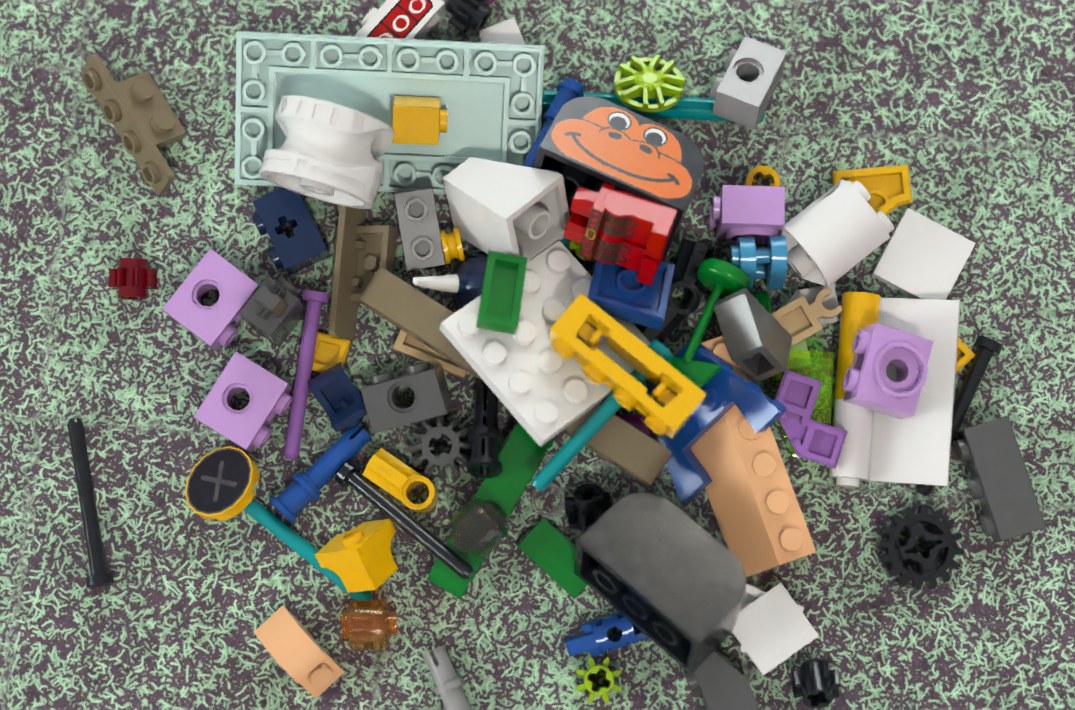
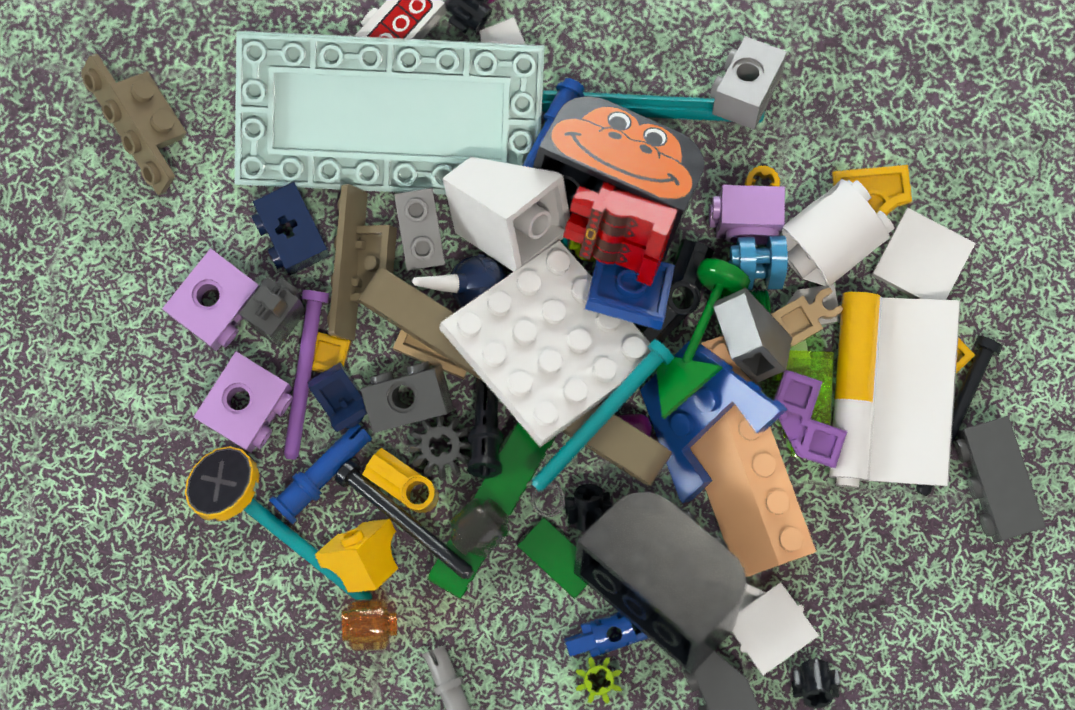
(99, 575): black bar -> none
(132, 279): dark red gear -> none
(298, 652): light nougat brick -> none
(328, 152): white piece -> none
(418, 120): yellow brick -> none
(452, 245): yellow bush -> none
(501, 292): green tile -> none
(628, 391): yellow brick -> none
(649, 83): lime wheel -> none
(867, 378): lavender brick -> none
(914, 530): black gear -> none

